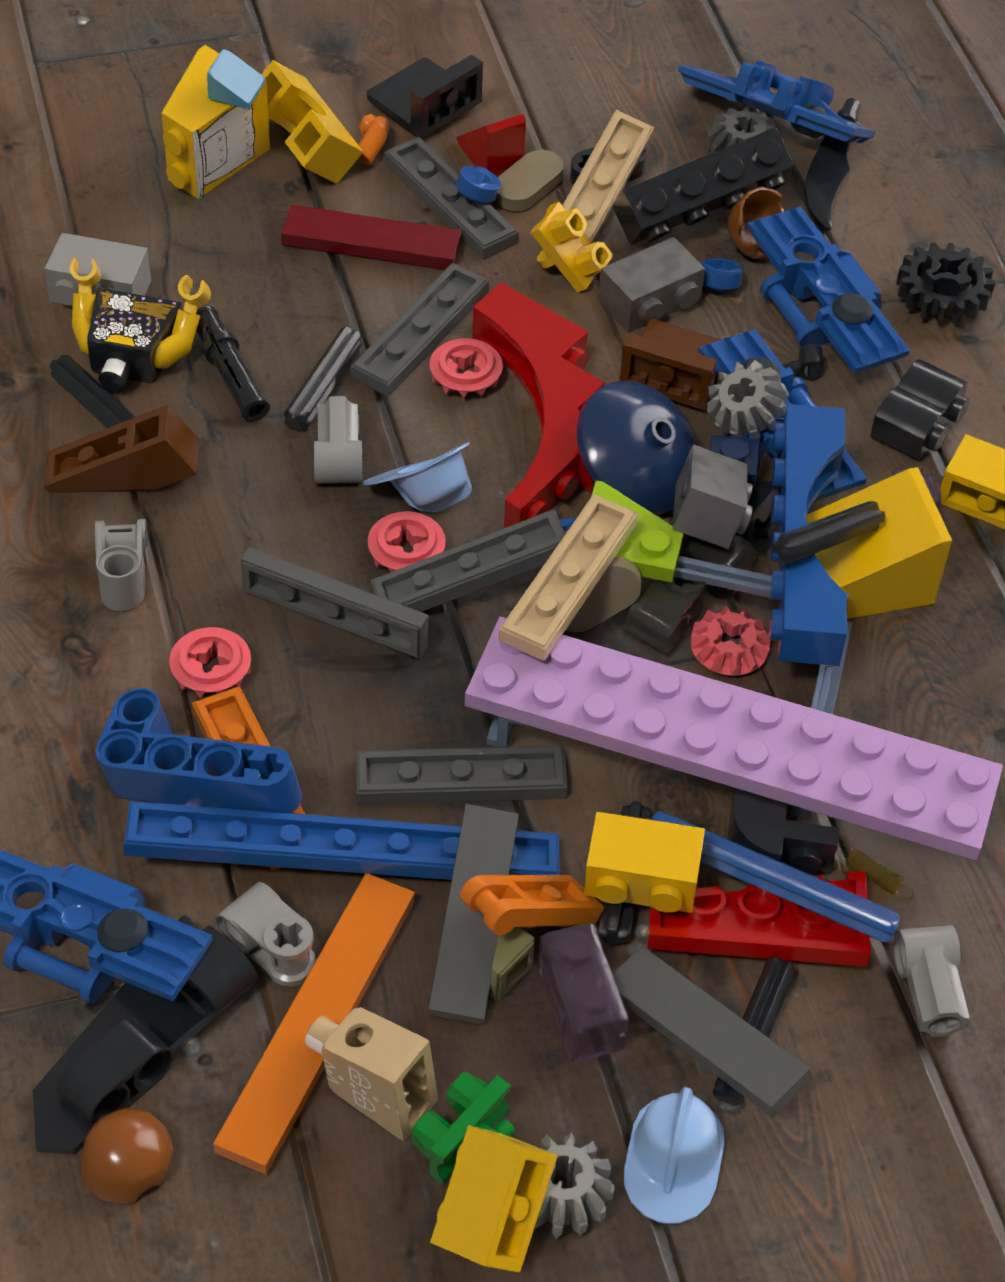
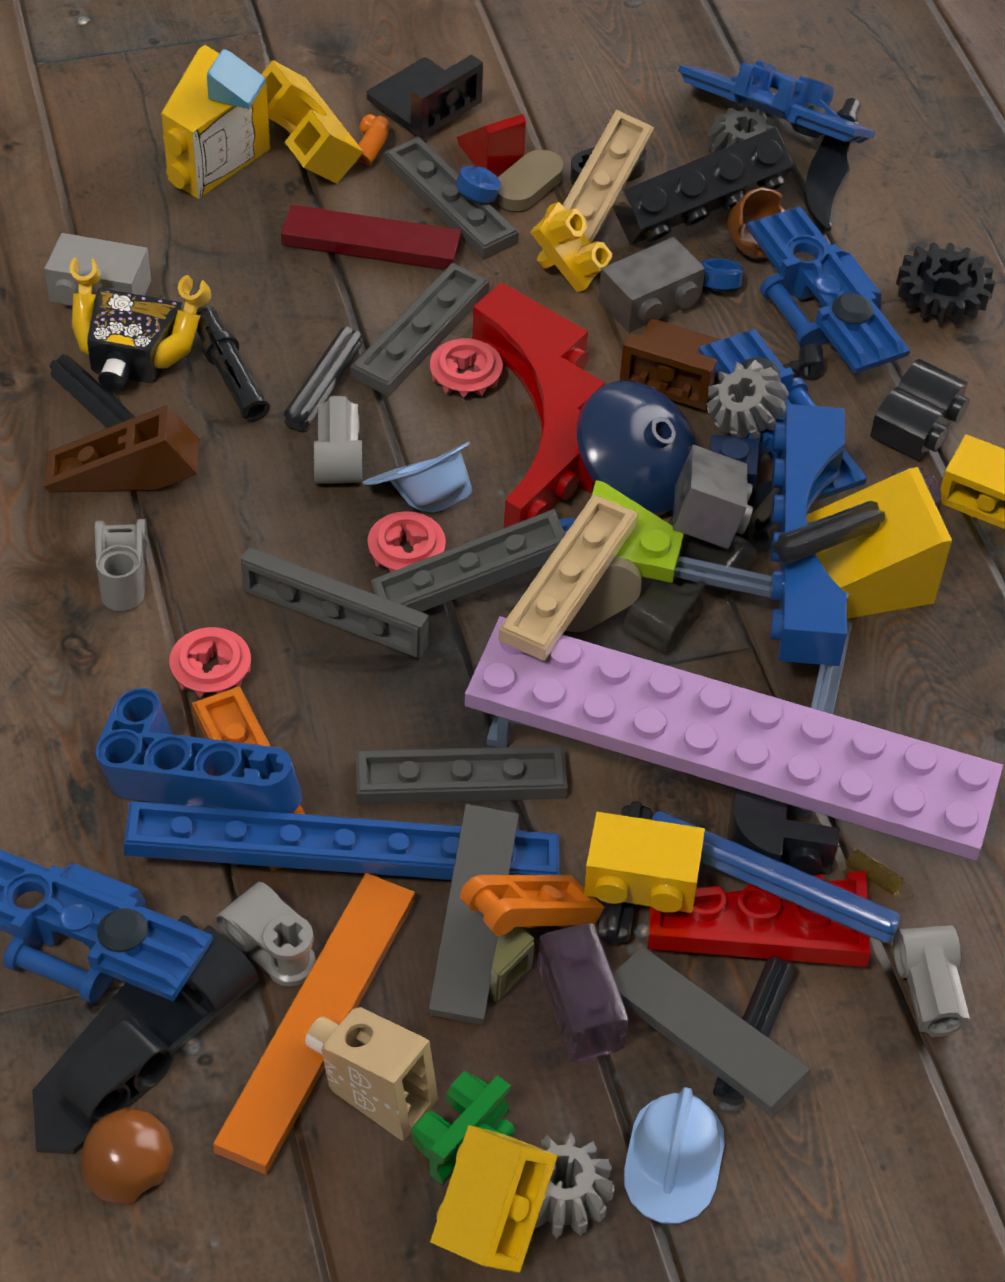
(727, 656): coral gear -> none

